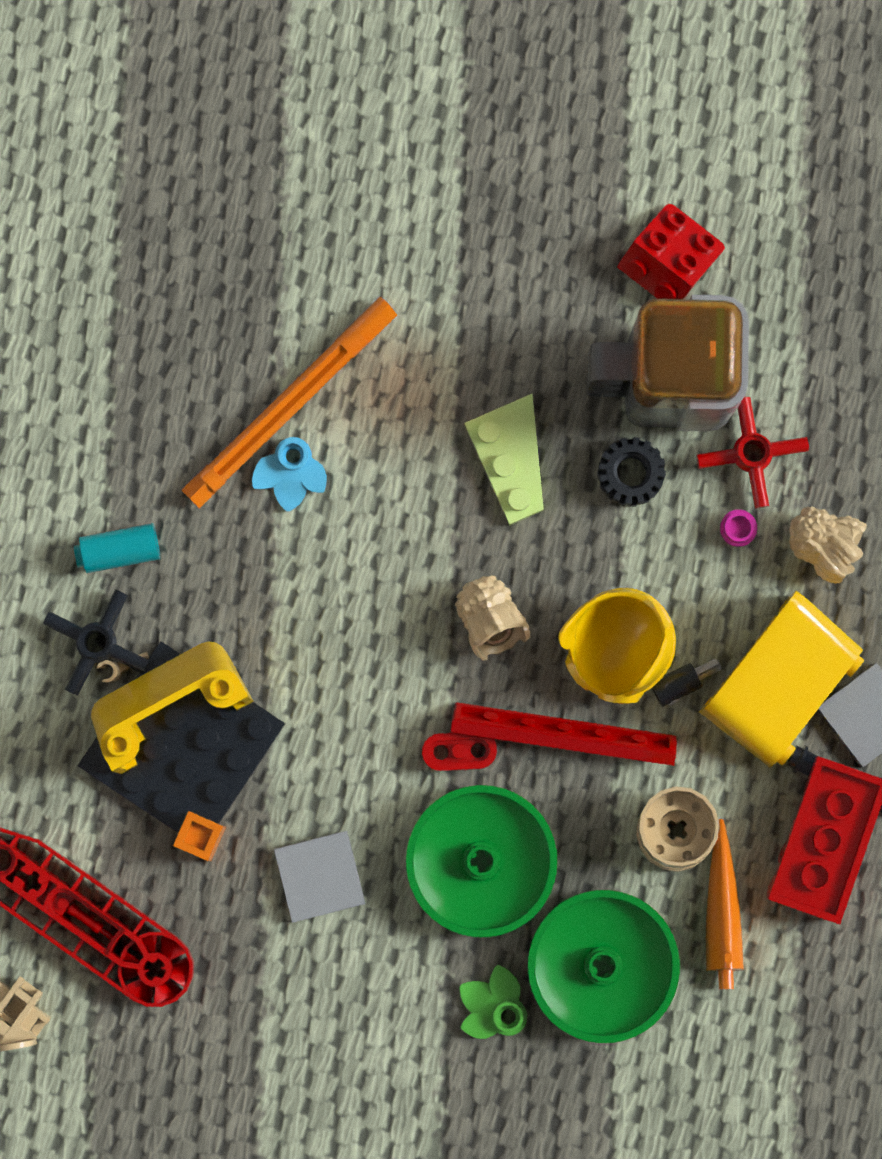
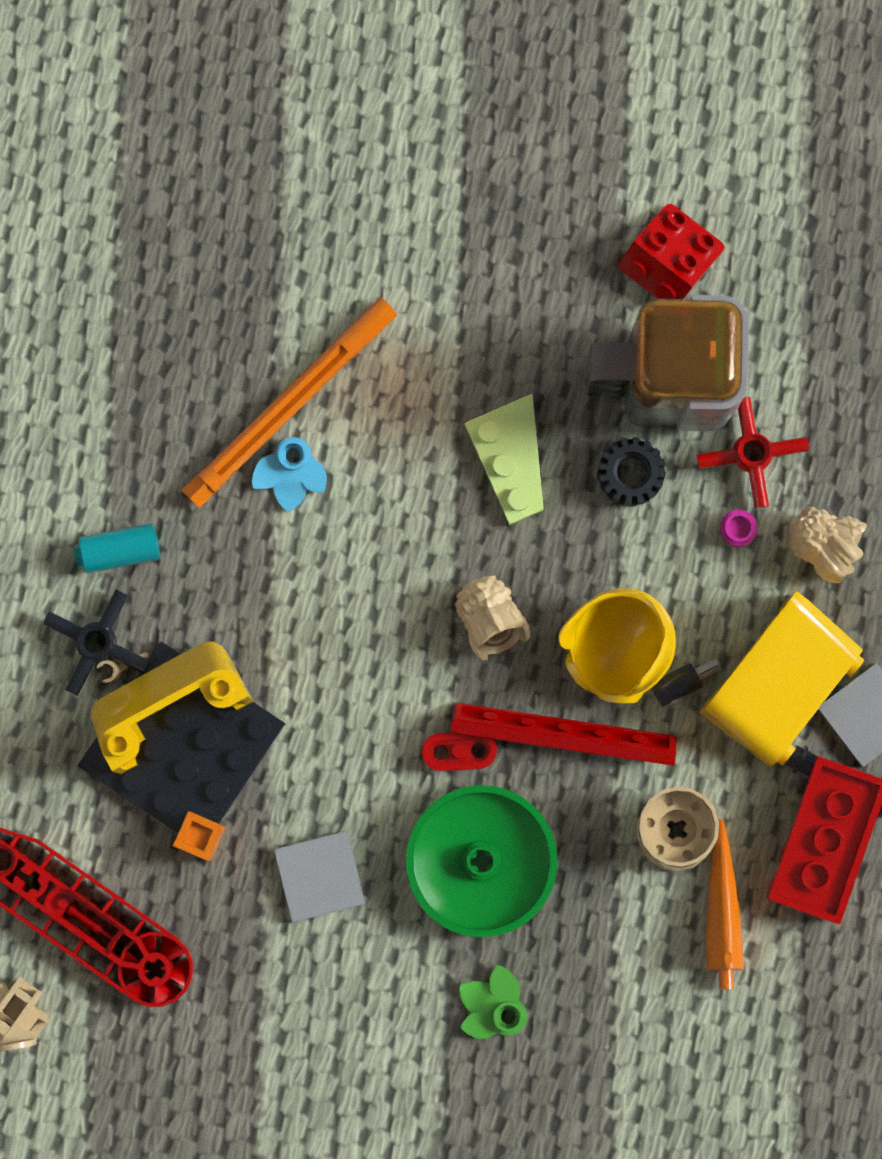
(603, 966): green dish -> none

